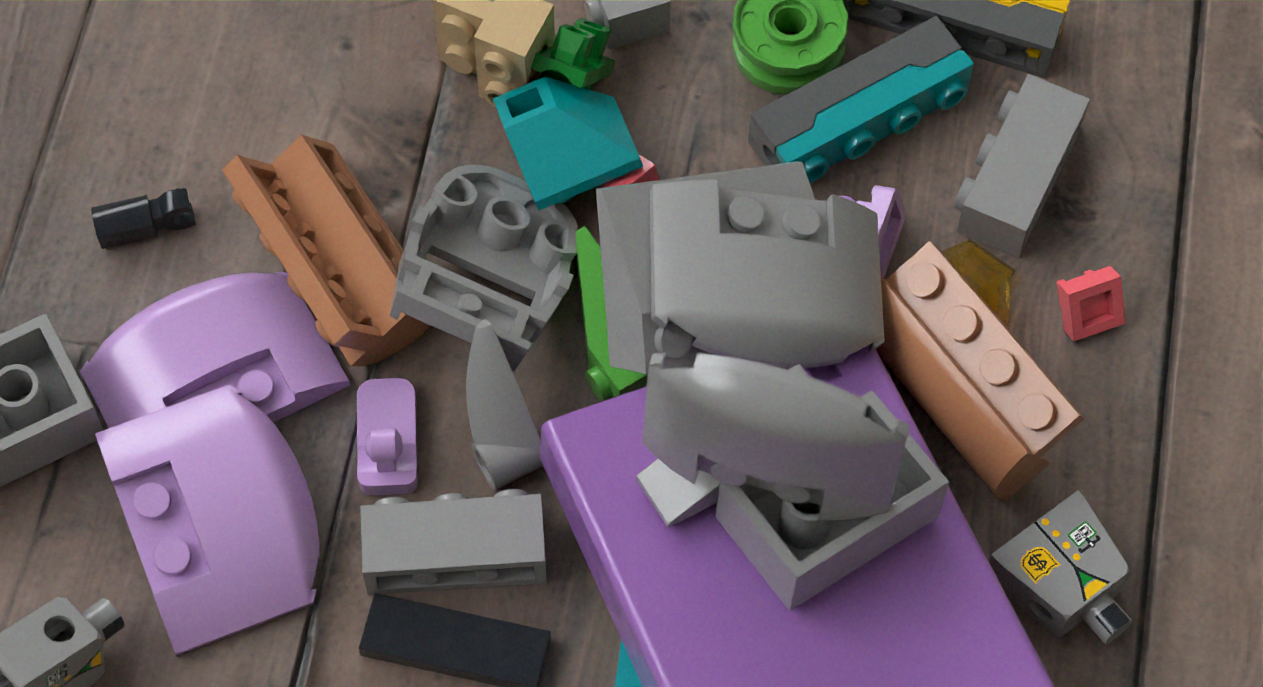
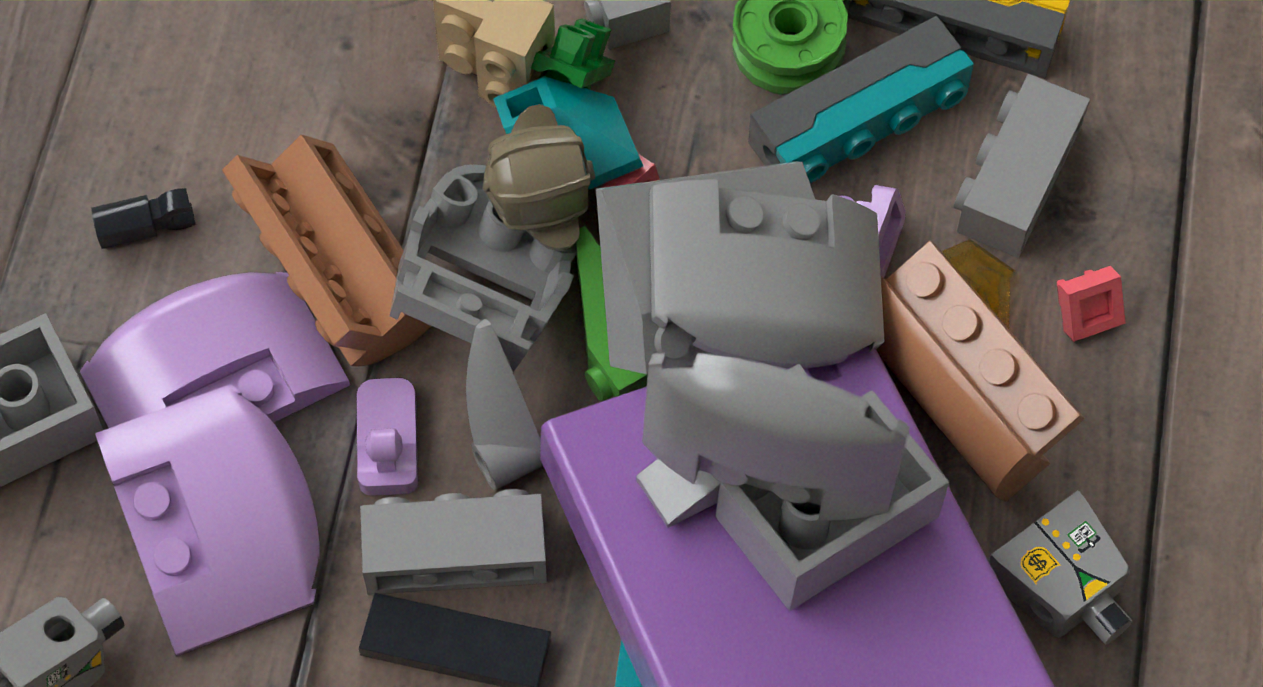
(539, 178): none -> dark tan piece

